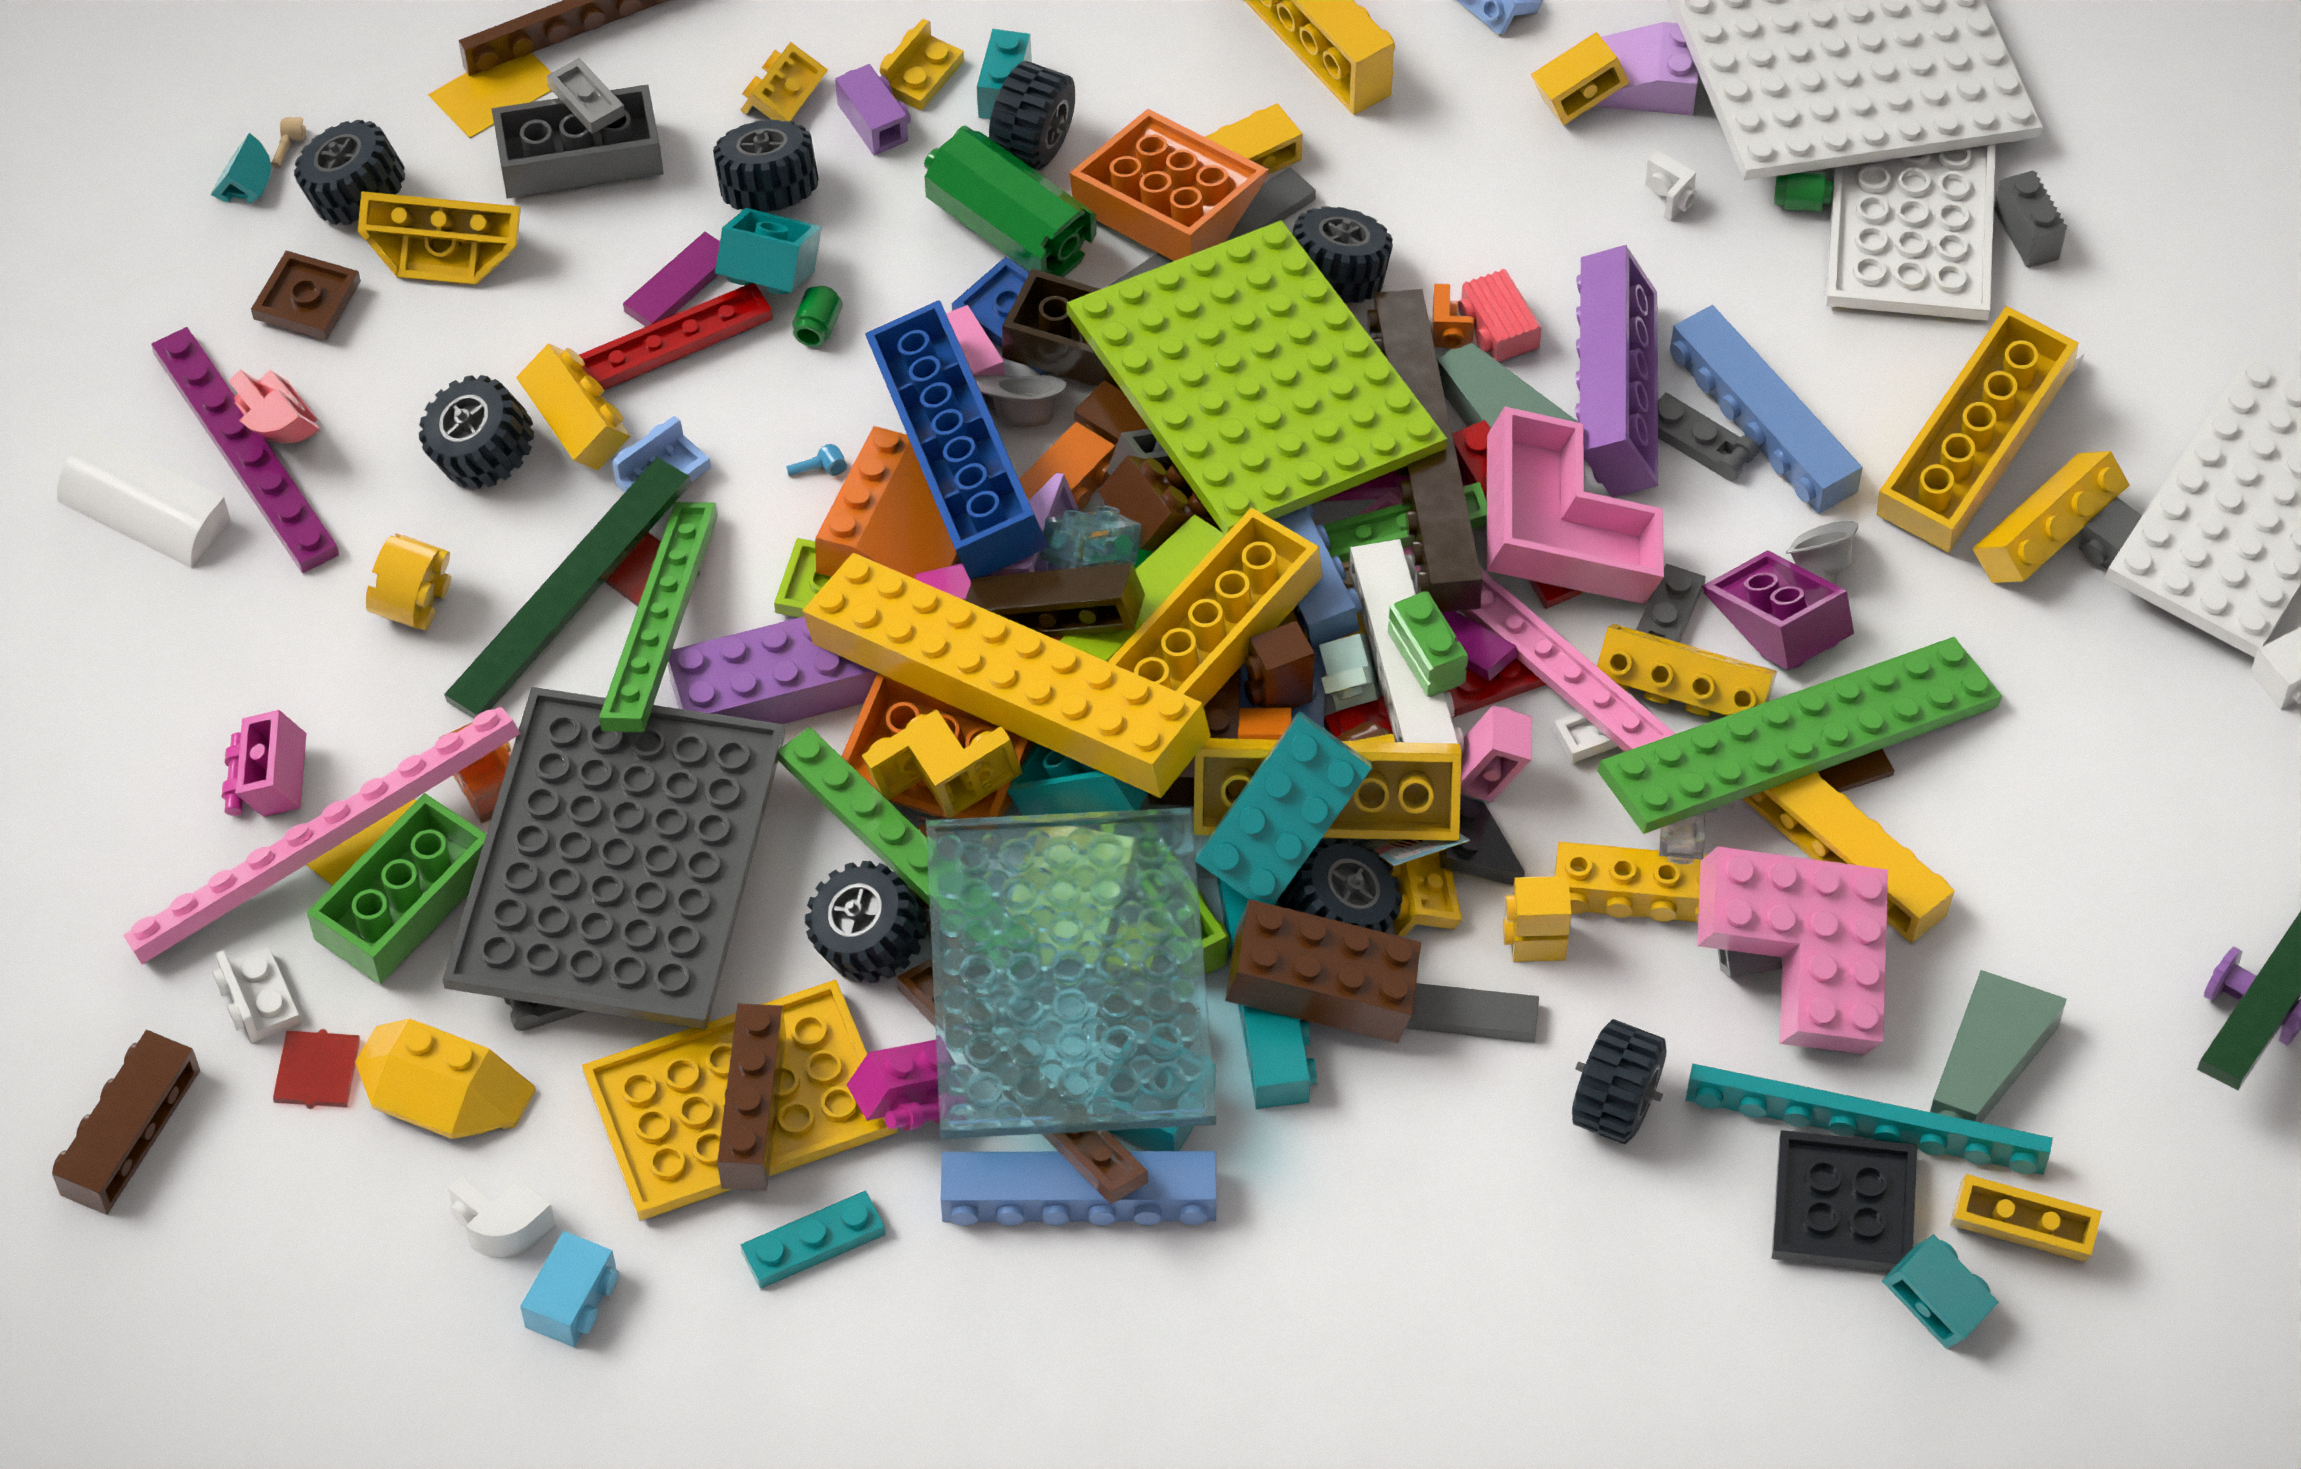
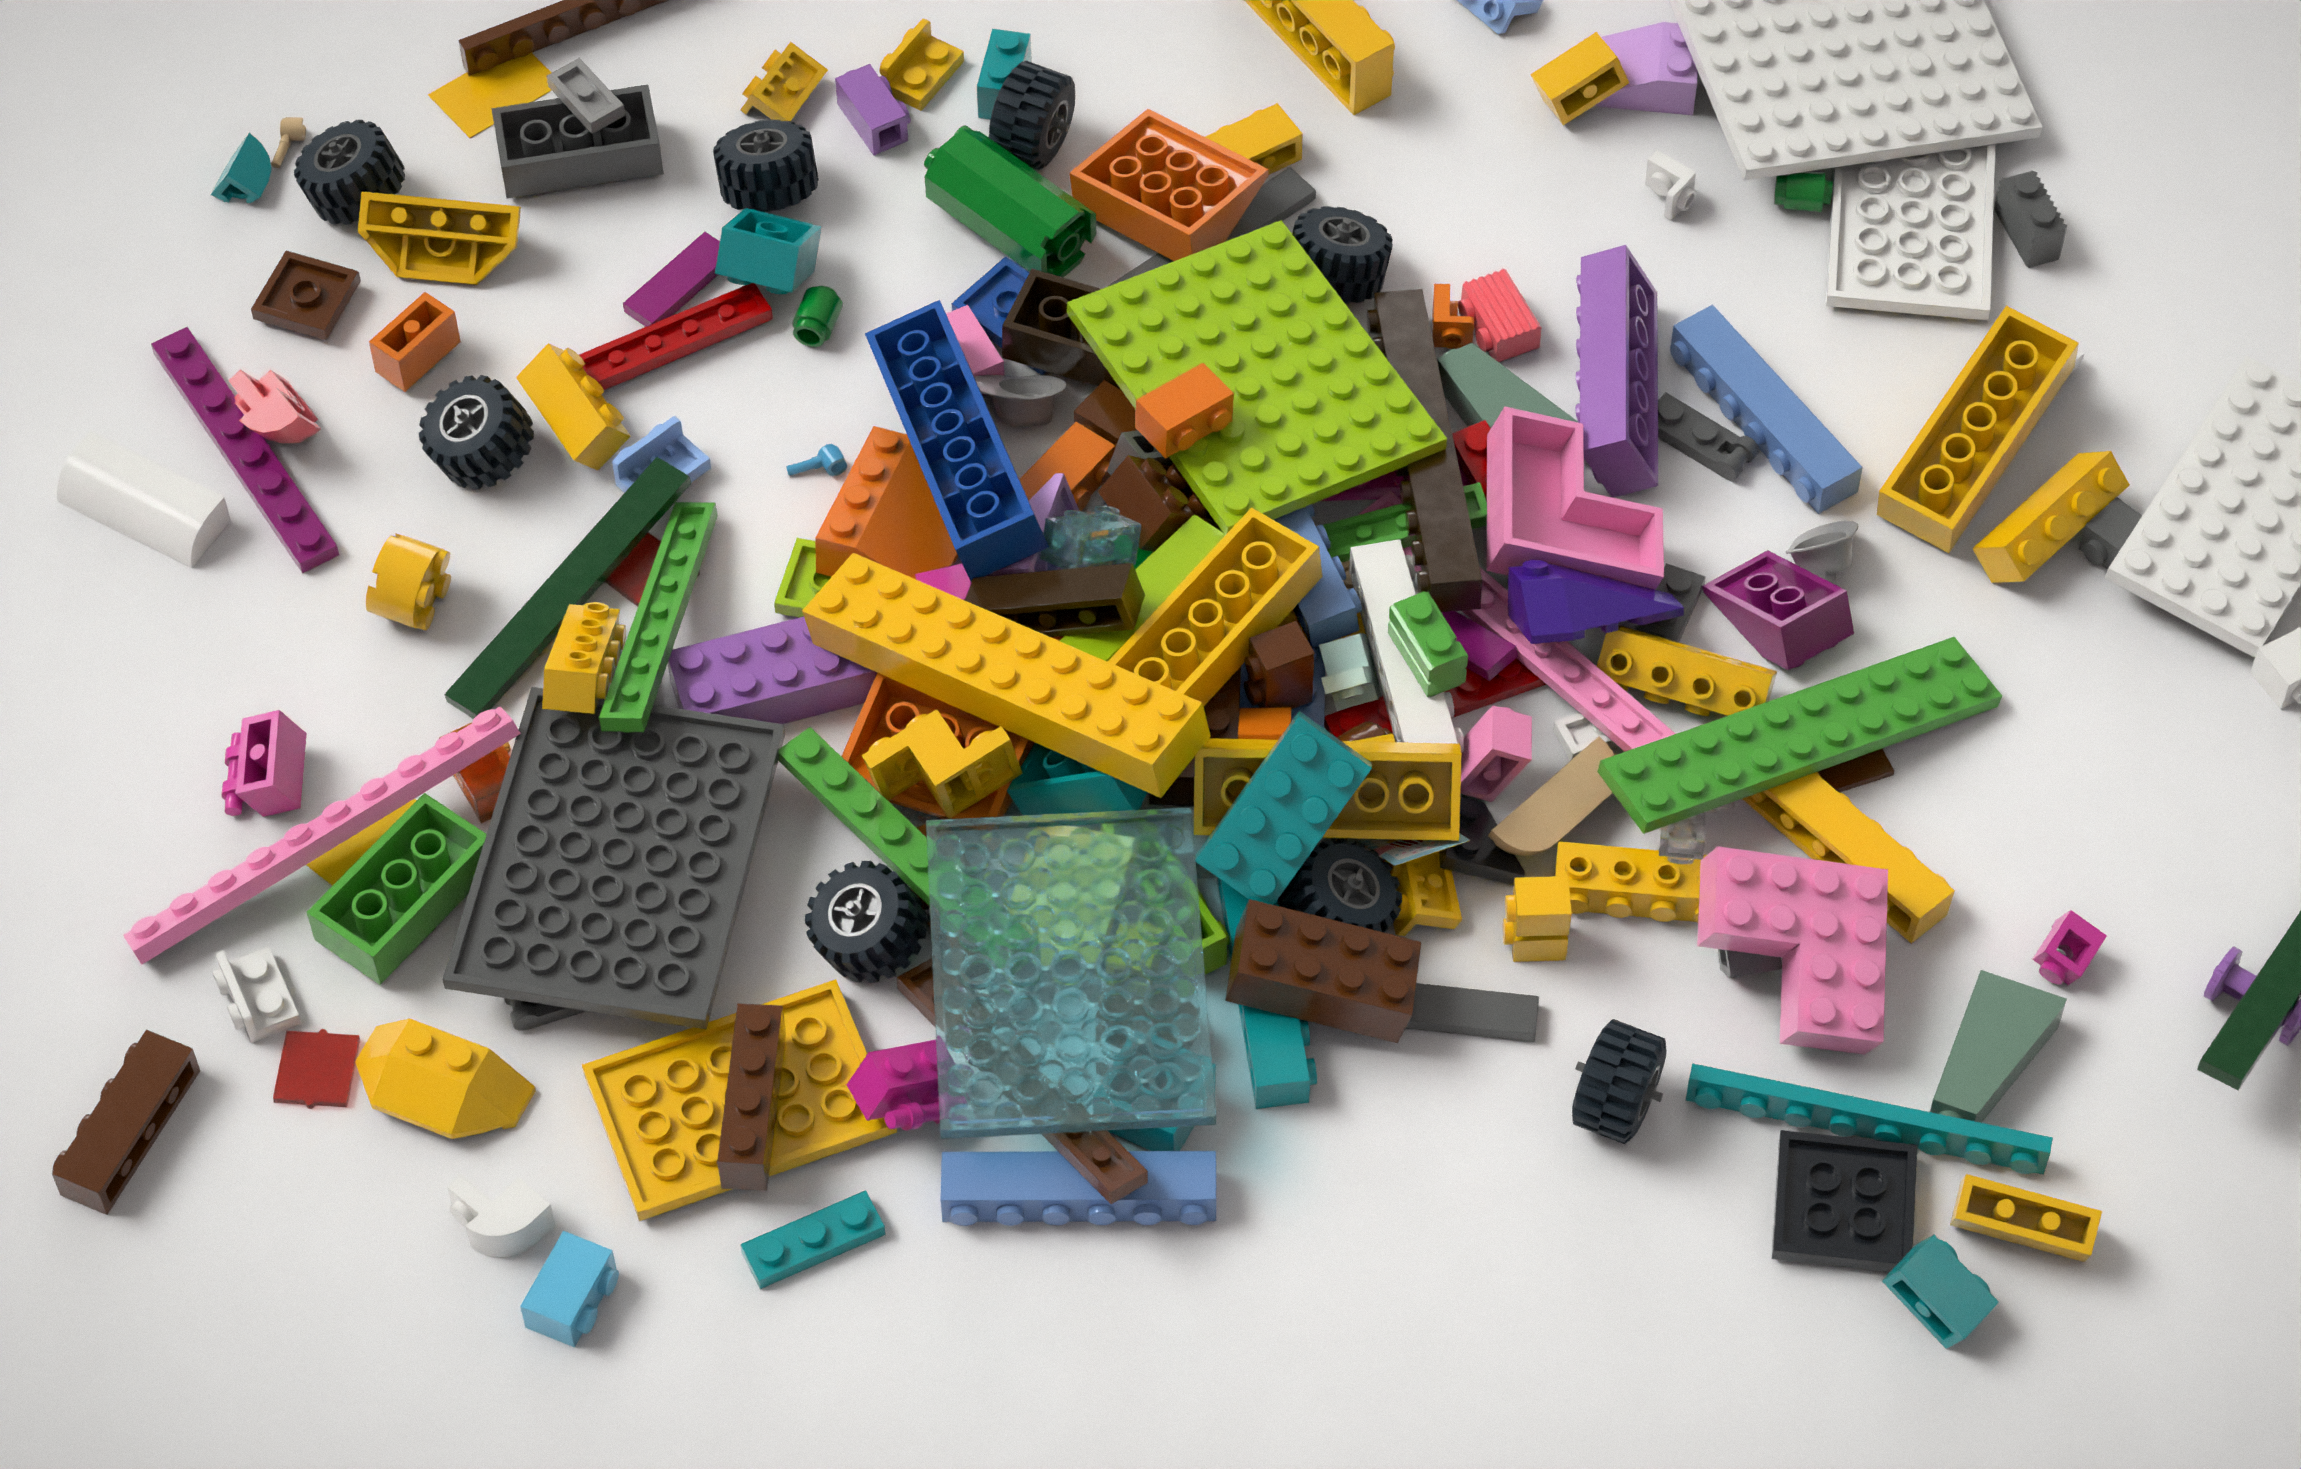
(414, 341): none -> orange brick
(583, 658): none -> yellow brick
(1184, 410): none -> orange brick
(1556, 805): none -> tan brick
(1562, 603): none -> dark purple wedge
(2078, 941): none -> dark pink brick

